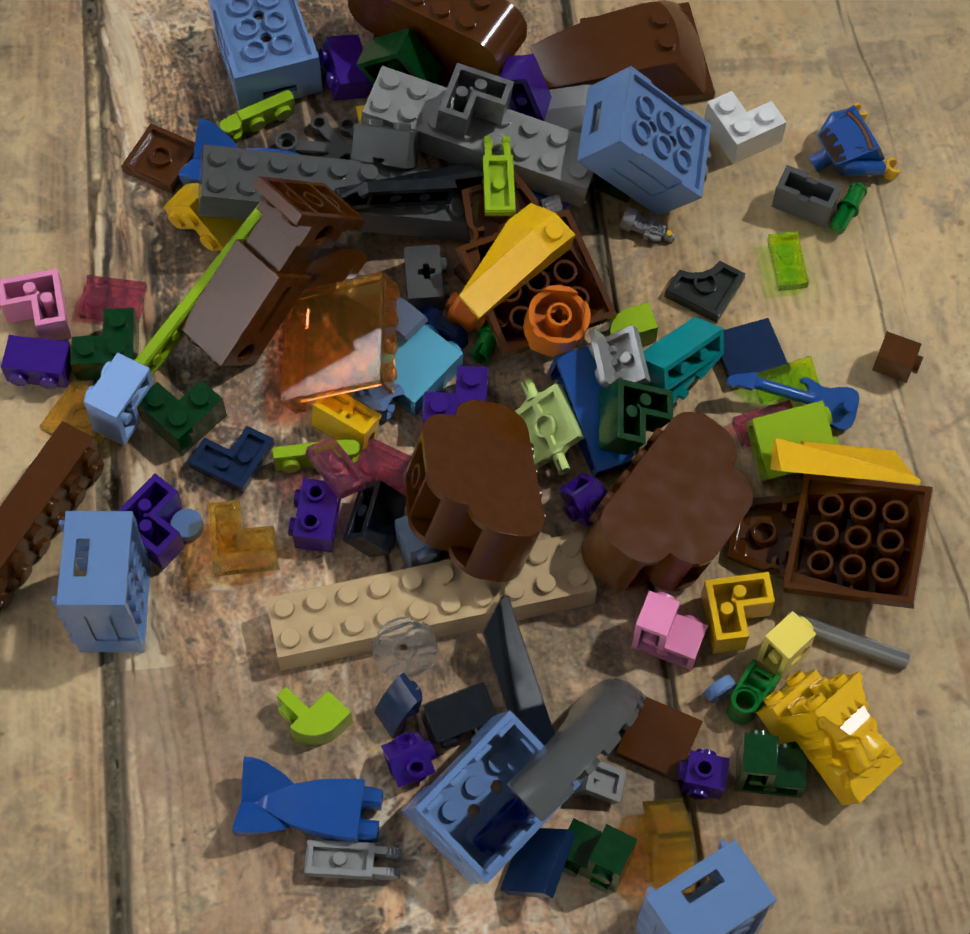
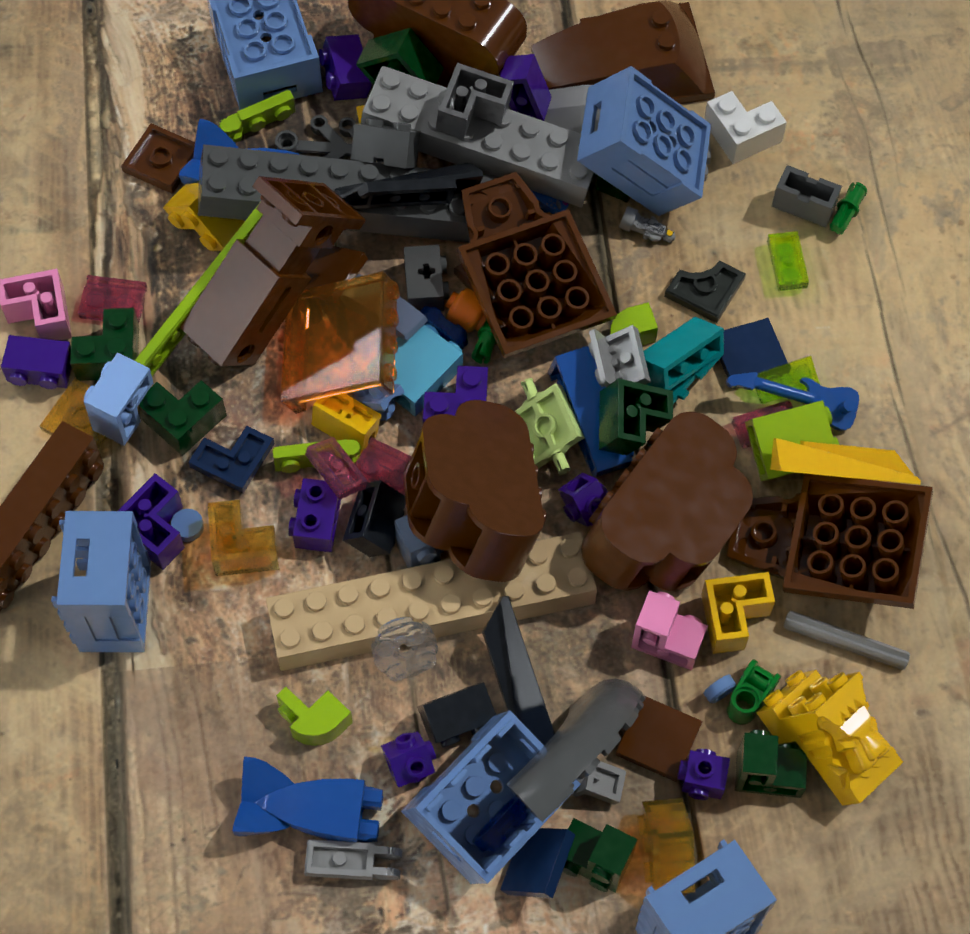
(398, 704): dark blue slope -> none
(498, 179): lime hinge -> none
(518, 254): yellow wedge -> none
(552, 203): clear piece -> none
(572, 319): orange brick -> none
(786, 644): light yellow brick -> none
(851, 146): blue torso -> none
(898, 357): reddish brown brick -> none

